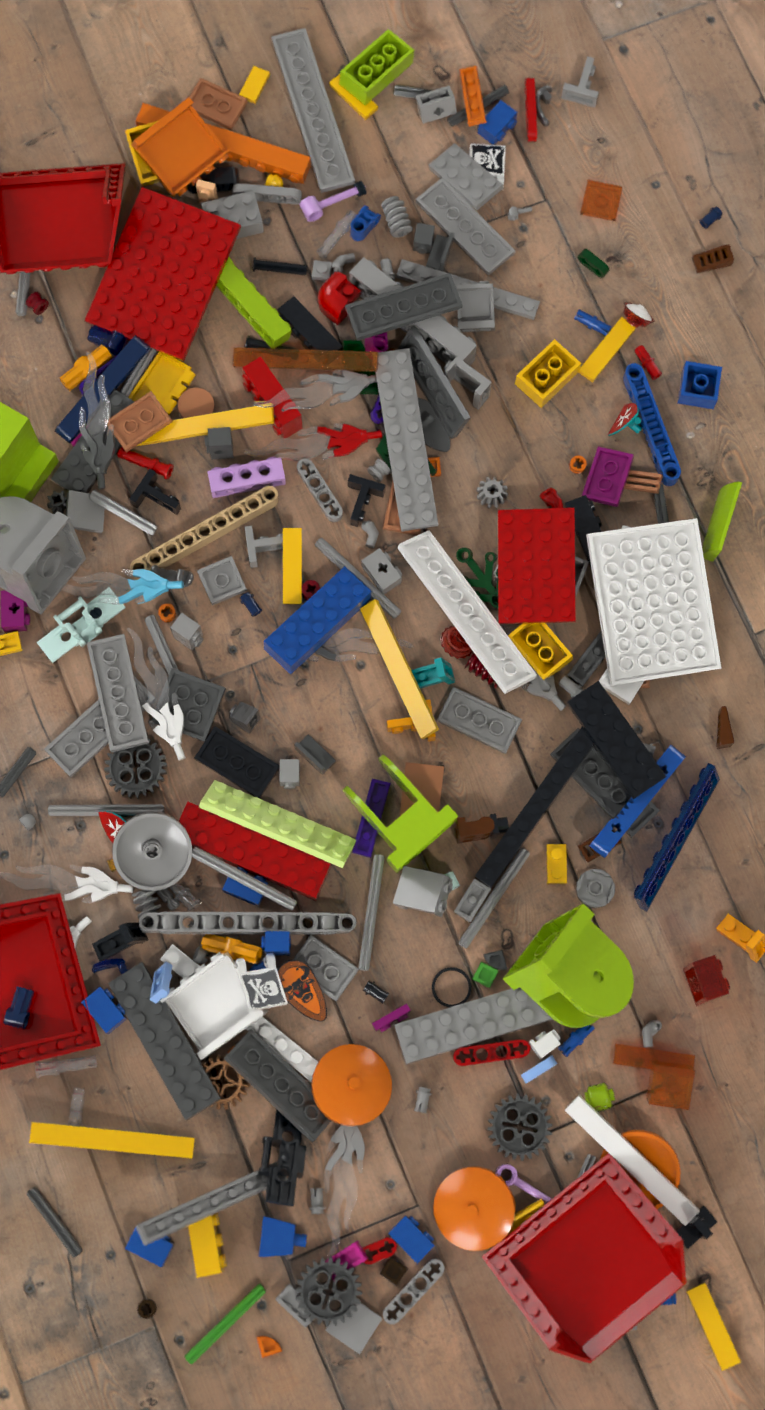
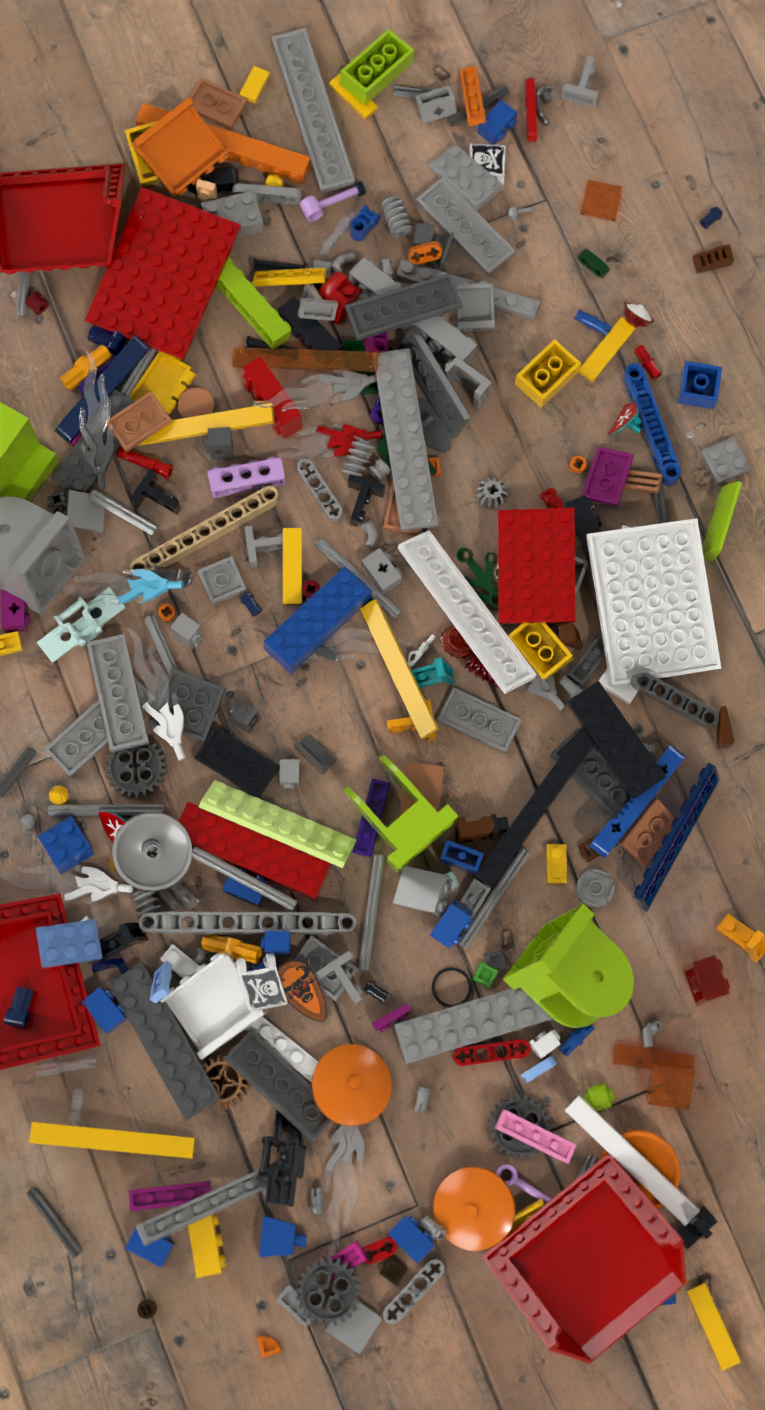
(58, 795): none -> yellow plate
(66, 845): none -> blue brick
(68, 943): none -> medium blue plate
(167, 1195): none -> magenta plate
(225, 1324): bright green axle -> none
(289, 277): none -> yellow tile
(314, 307): none -> light grey bracket
(343, 976): none -> light grey bracket
(358, 457): none -> light grey piece
(422, 649): none -> white hand
(425, 254): none -> orange beam
(437, 1231): none -> light grey pin
(451, 924): none -> blue brick
(461, 857): none -> blue brick
(535, 1136): none -> bright pink plate
(570, 635): none -> reddish brown slope
(647, 832): none -> nougat tile
(682, 704): none -> dark grey beam
(725, 461): none -> light grey plate

